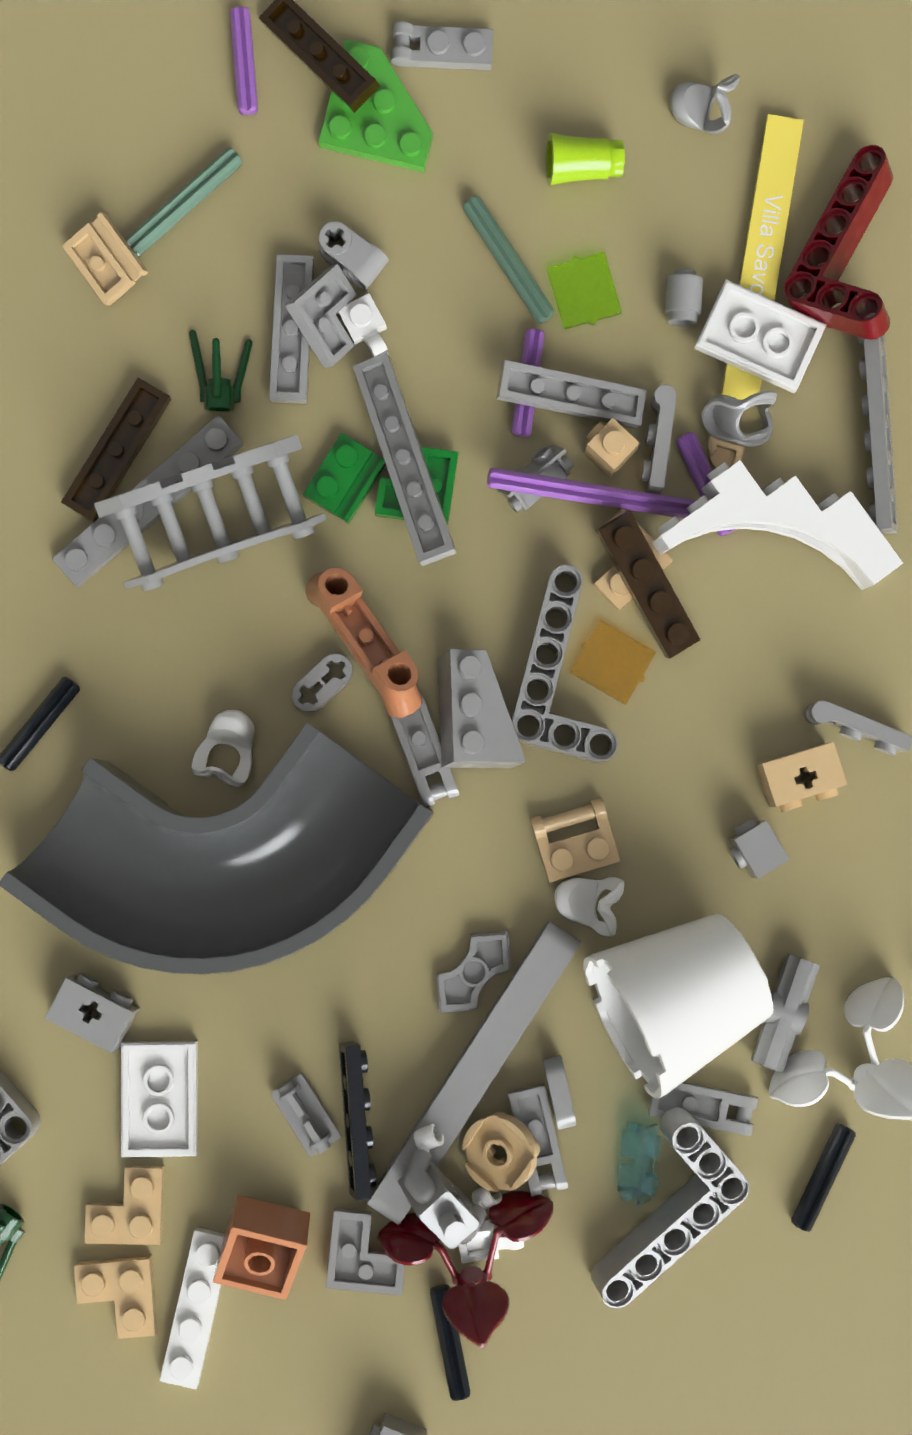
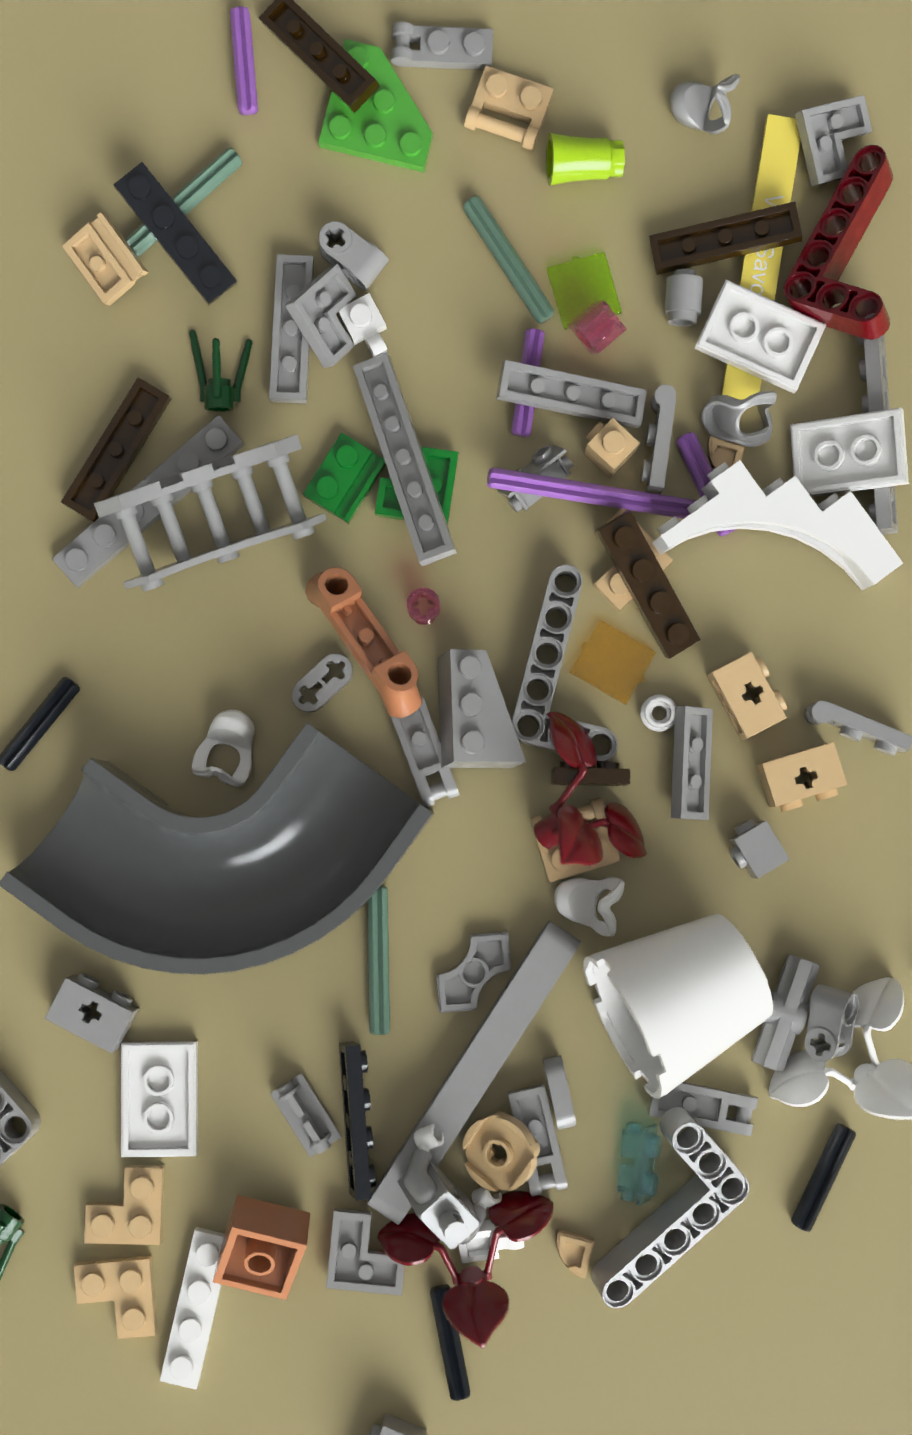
(175, 233): none -> black plate
(378, 962): none -> sand green axle
(414, 600): none -> clear pink bush
(511, 97): none -> tan plate
(565, 824): none -> dark red plant
(575, 1251): none -> tan tile
(597, 327): none -> clear pink brick
(604, 775): none -> dark brown plate
(658, 701): none -> white plate
(691, 763): none -> light grey plate
(726, 238): none -> dark brown plate
(745, 715): none -> tan brick
(822, 135): none -> light grey plate
(831, 1021): none -> light grey piece
(850, 452): none -> white tile

